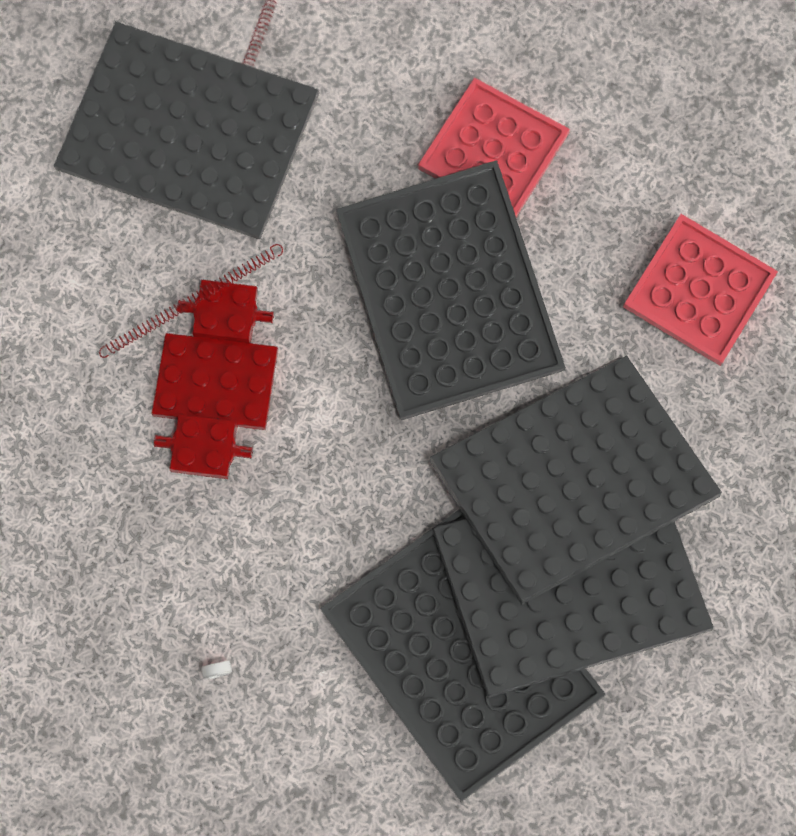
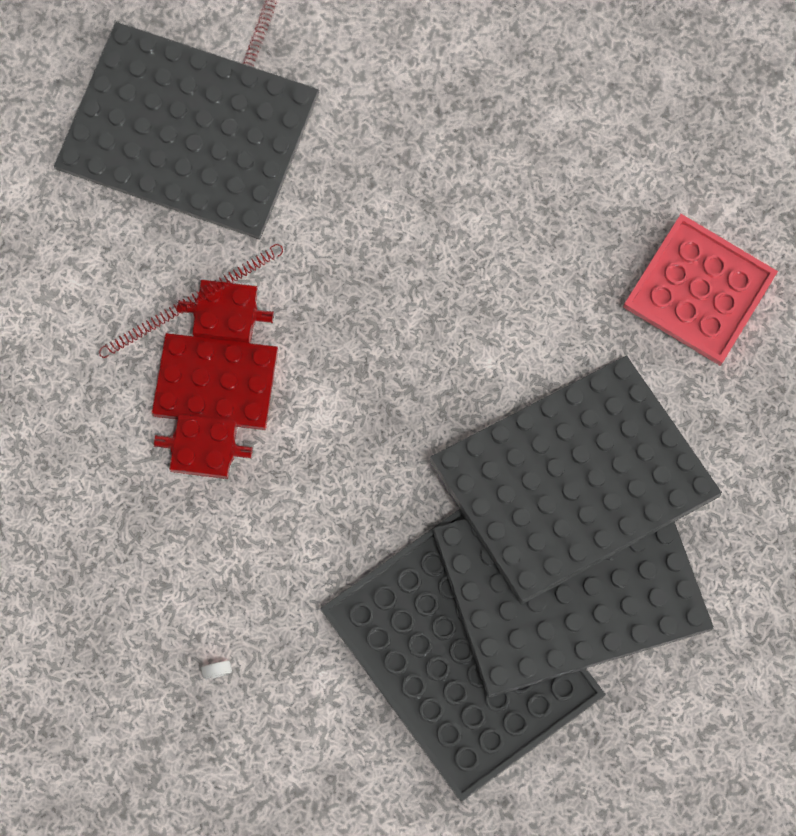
(450, 290): dark grey plate -> none
(493, 128): coral plate -> none

